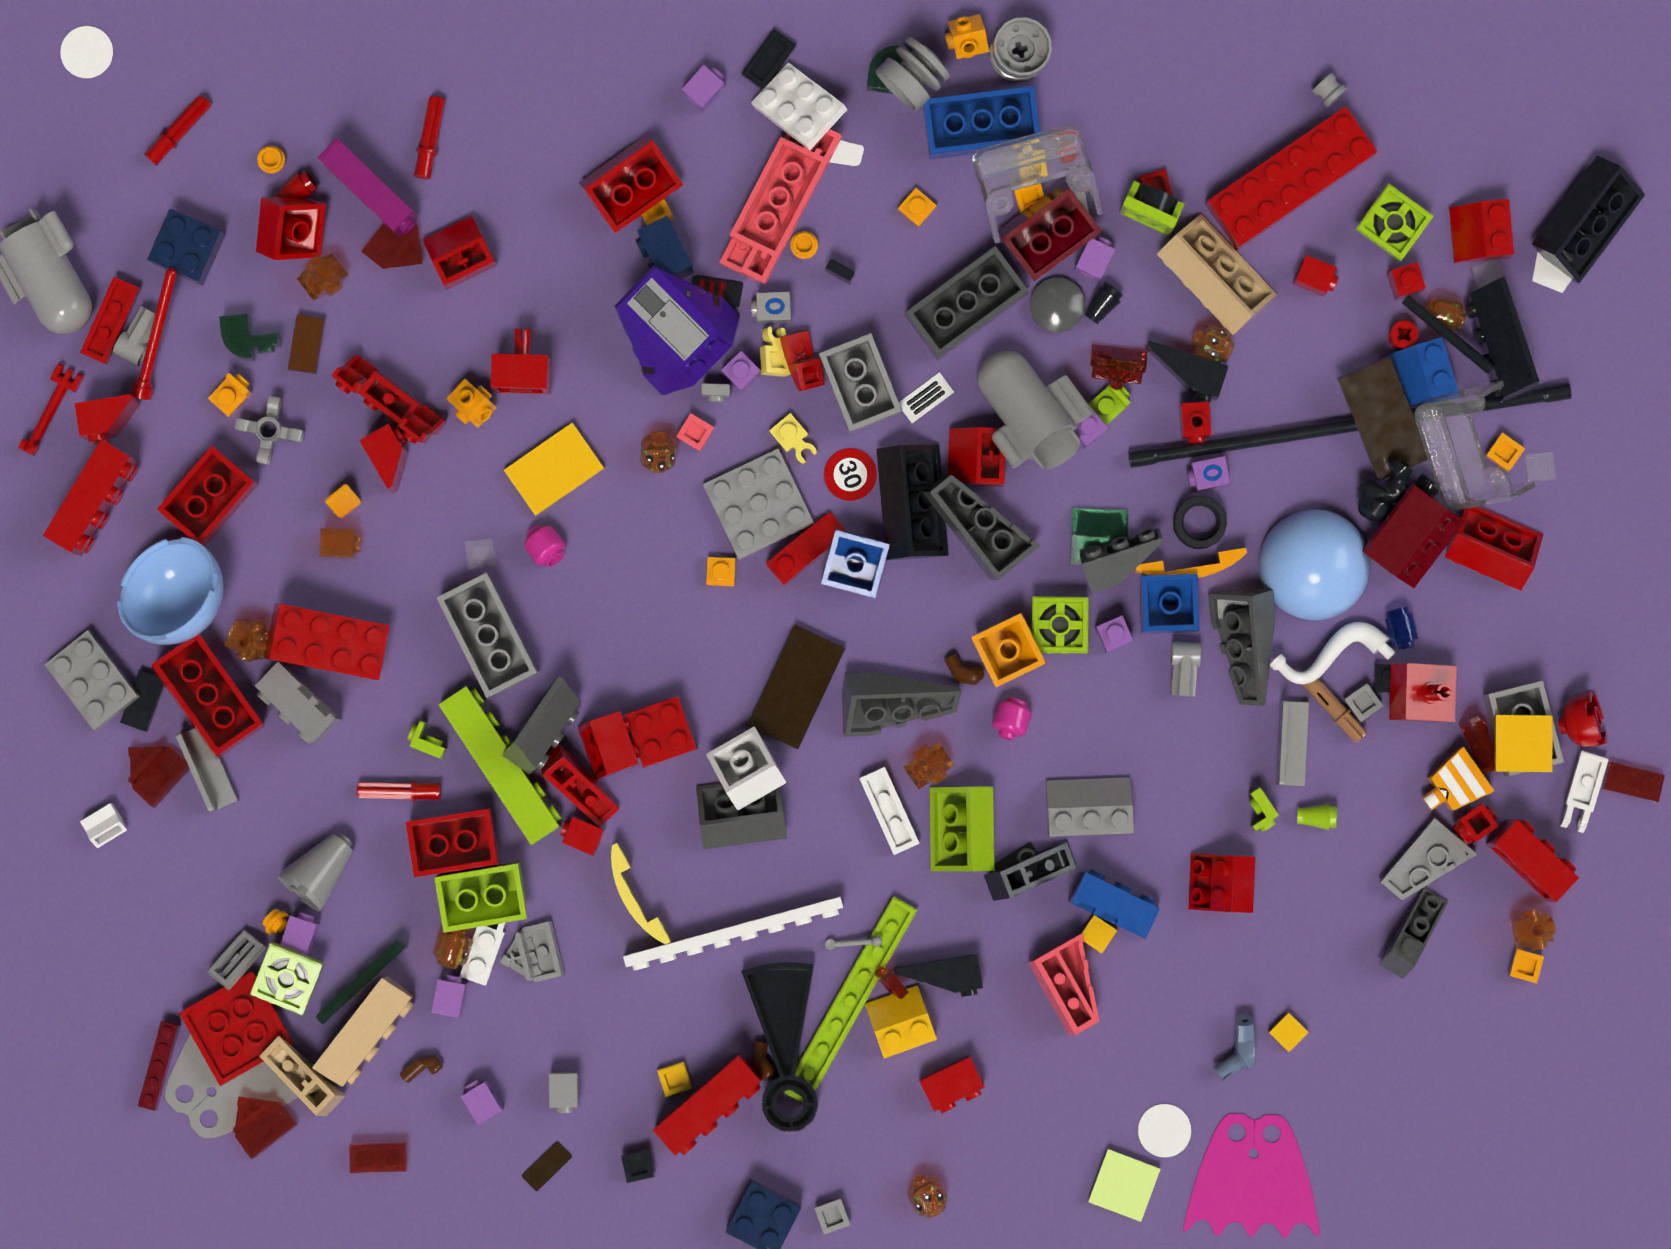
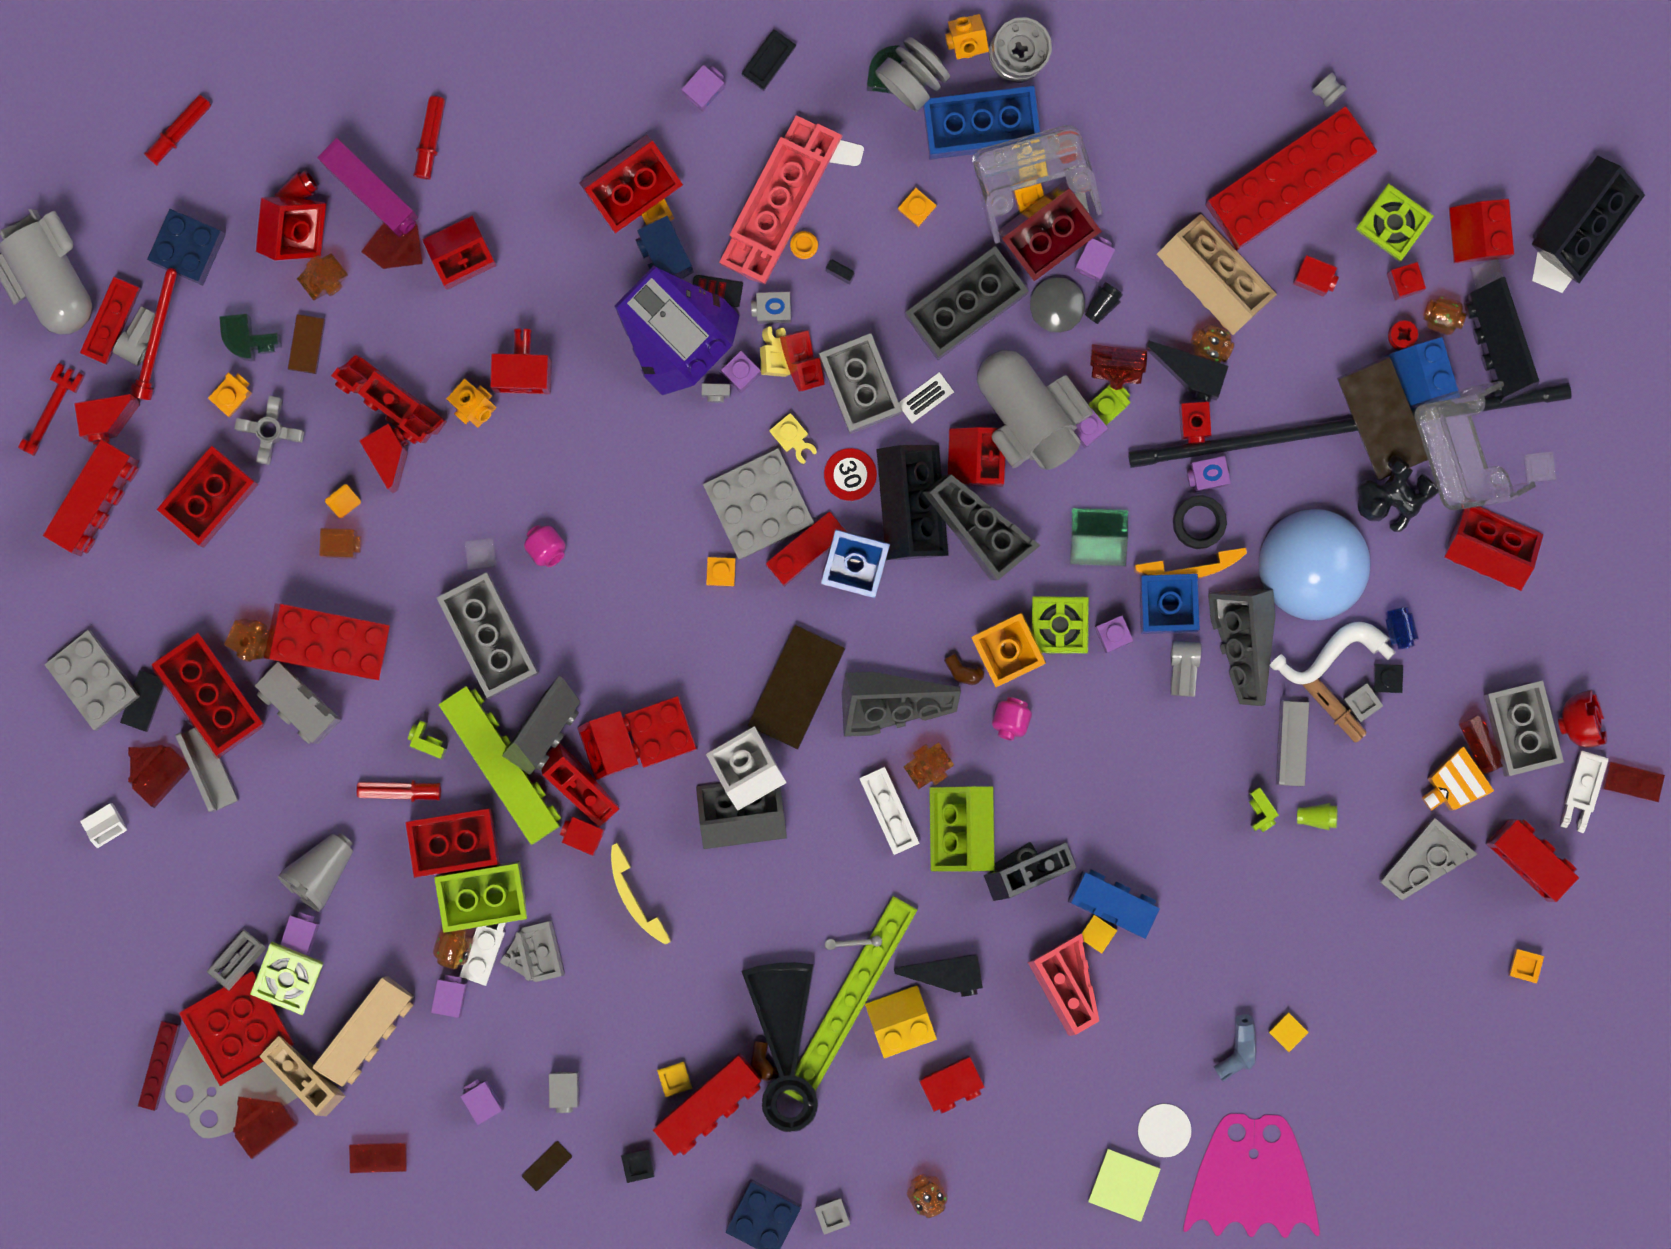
(86, 52): white sticker -> none
(171, 592): light blue piece -> none
(271, 159): light orange plate -> none
(275, 921): light orange plate -> none
(361, 982): clear green tile -> none
(418, 1065): reddish brown arm -> none
(554, 469): yellow tile -> none
(658, 451): clear orange head -> none
(695, 432): coral plate -> none
(722, 936): white plate -> none
(799, 106): white plate -> none
(891, 982): clear red tile -> none
(1089, 807): light grey slope -> none
(1113, 562): dark grey slope -> none
(1152, 208): lime piece -> none
(1157, 179): red tile -> none
(1221, 883): red slope -> none
(1413, 536): dark red slope -> none
(1413, 933): dark grey slope -> none
(1422, 692): brick -> none
(1448, 334): black bar -> none
(1475, 824): red brick -> none
(1505, 452): light orange plate -> none
(1523, 743): yellow tile -> none
(1523, 930): clear orange brick -> none

